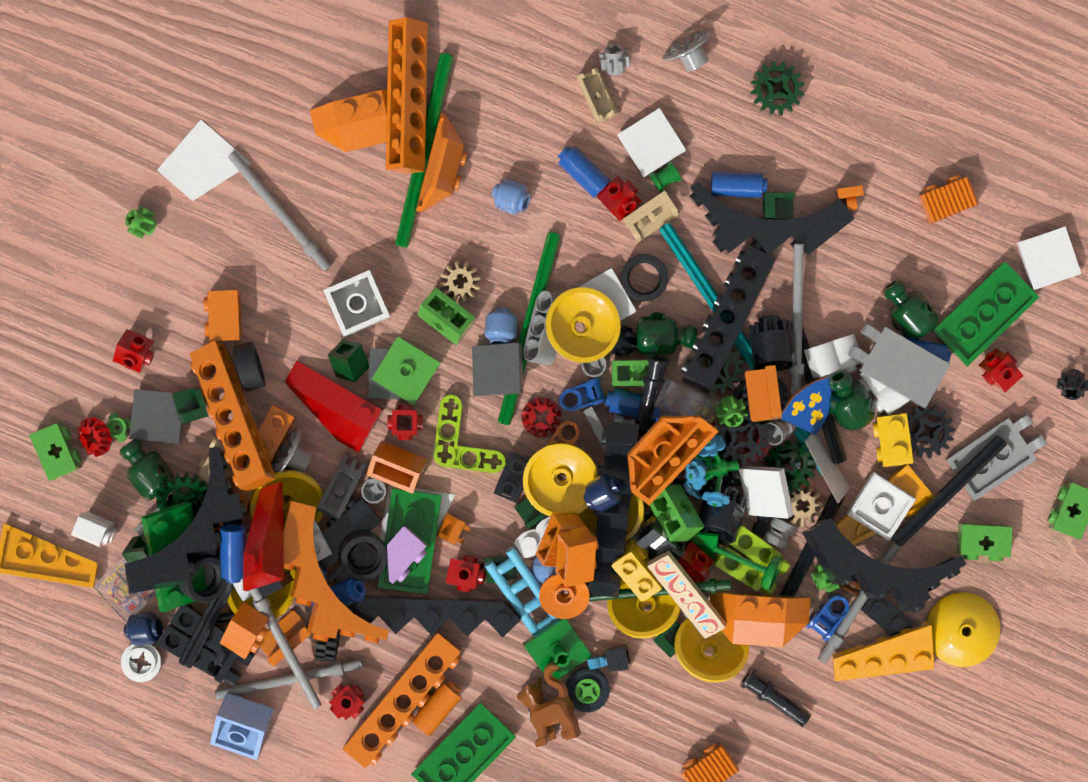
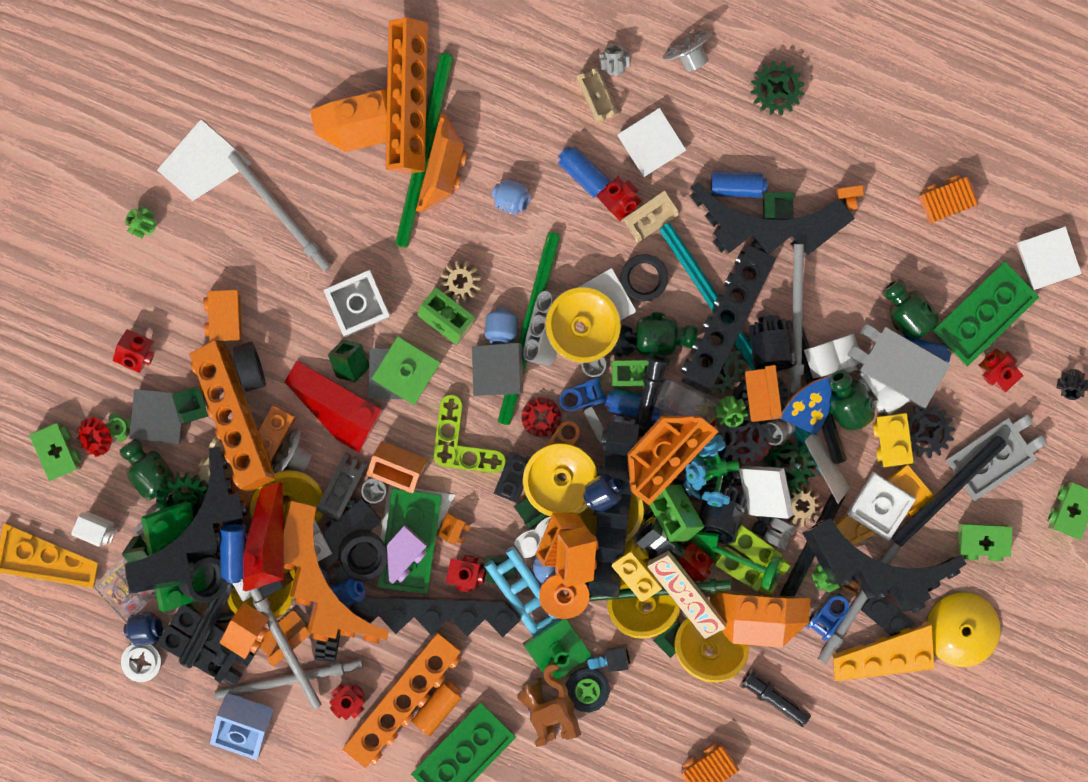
(397, 428): red brick -> none
(665, 177): green bush -> none

